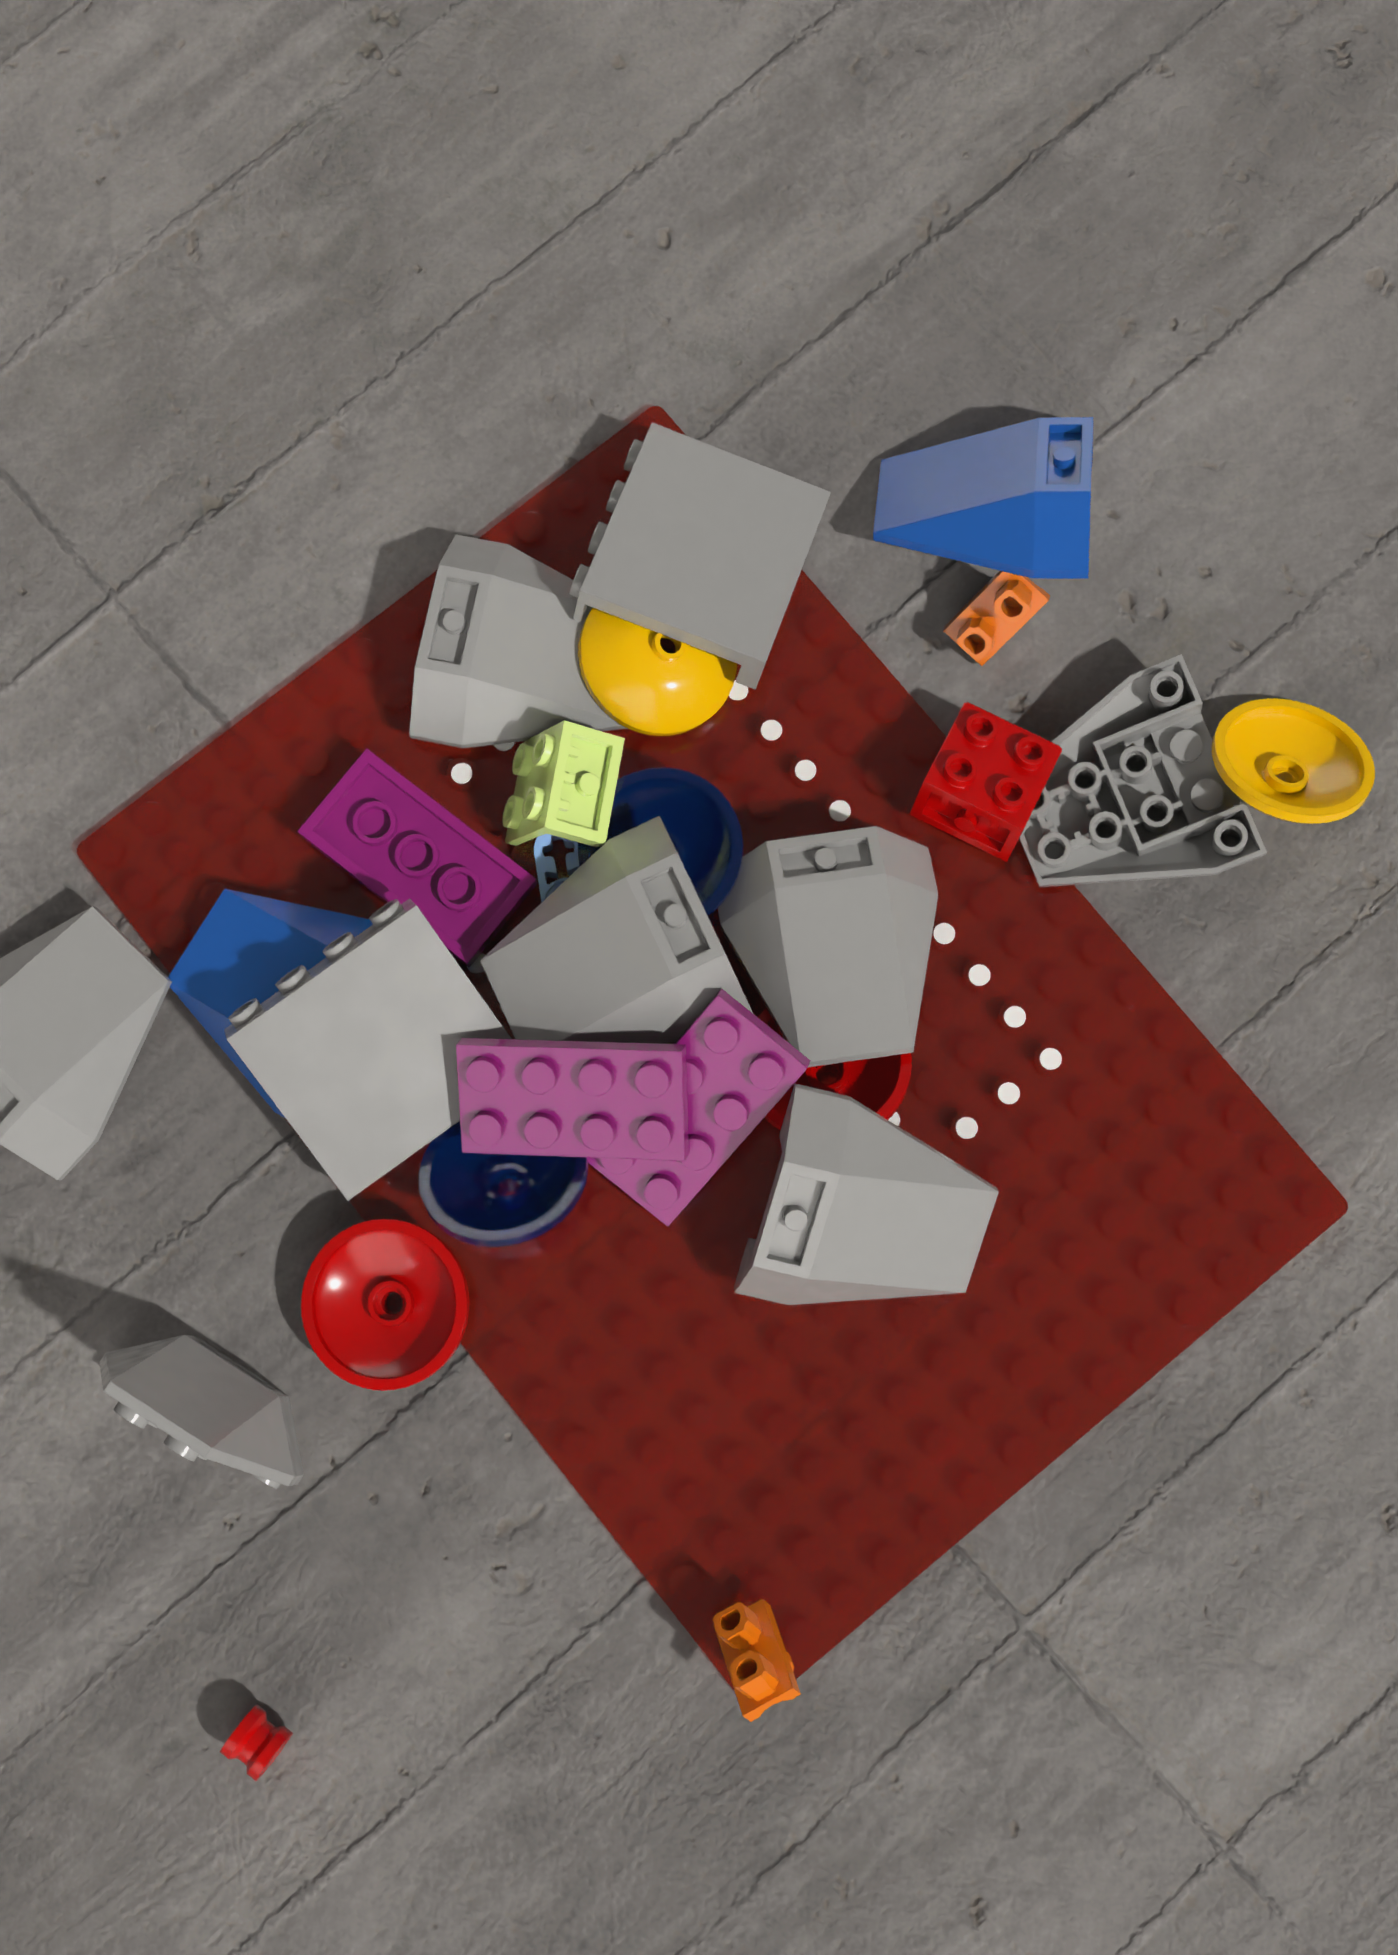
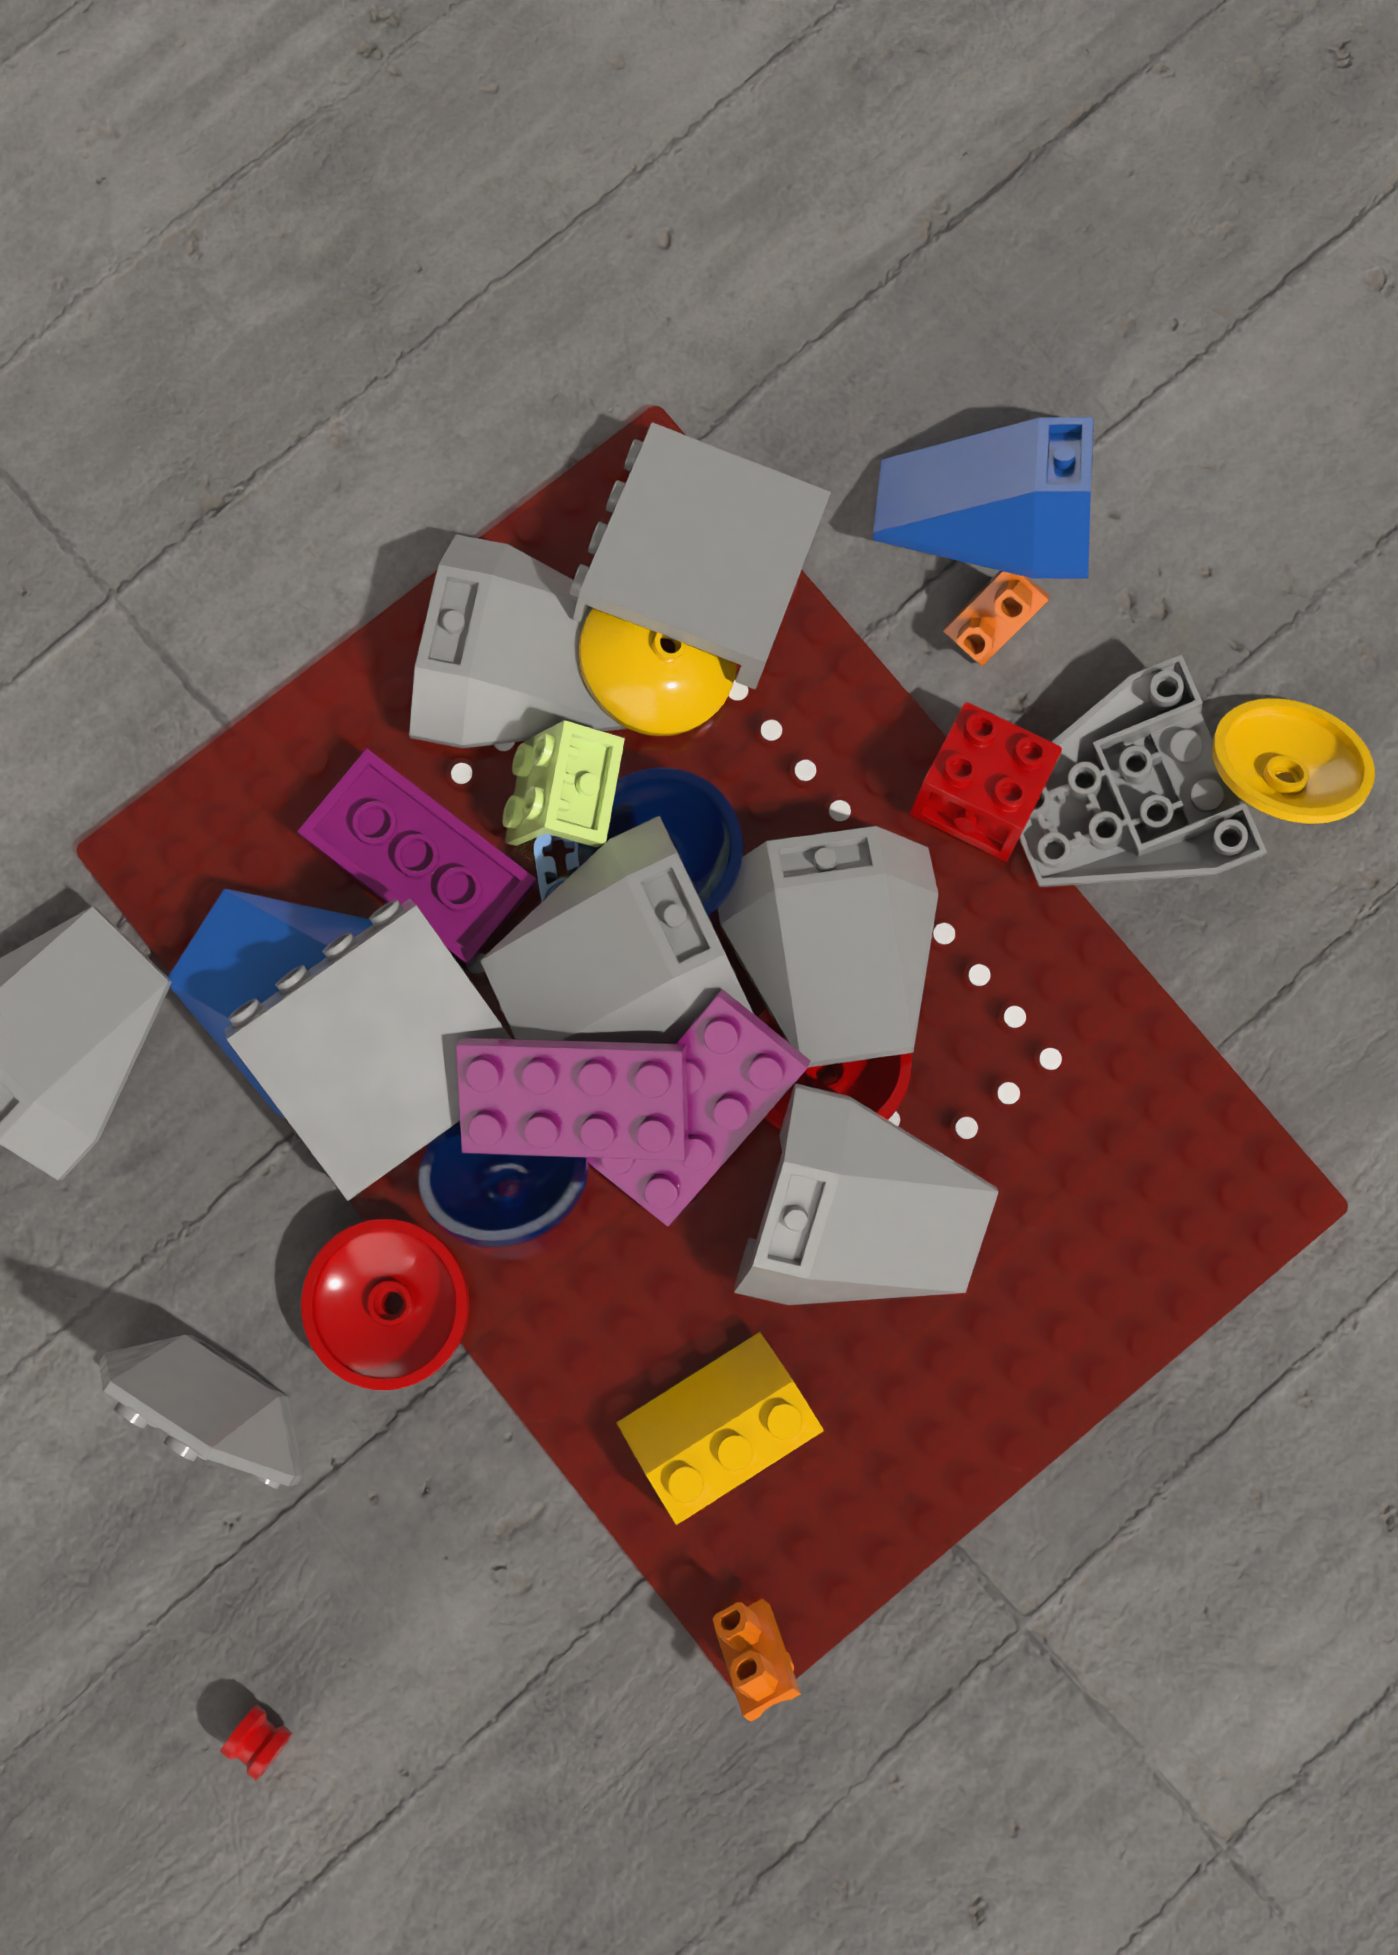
(719, 1427): none -> yellow slope

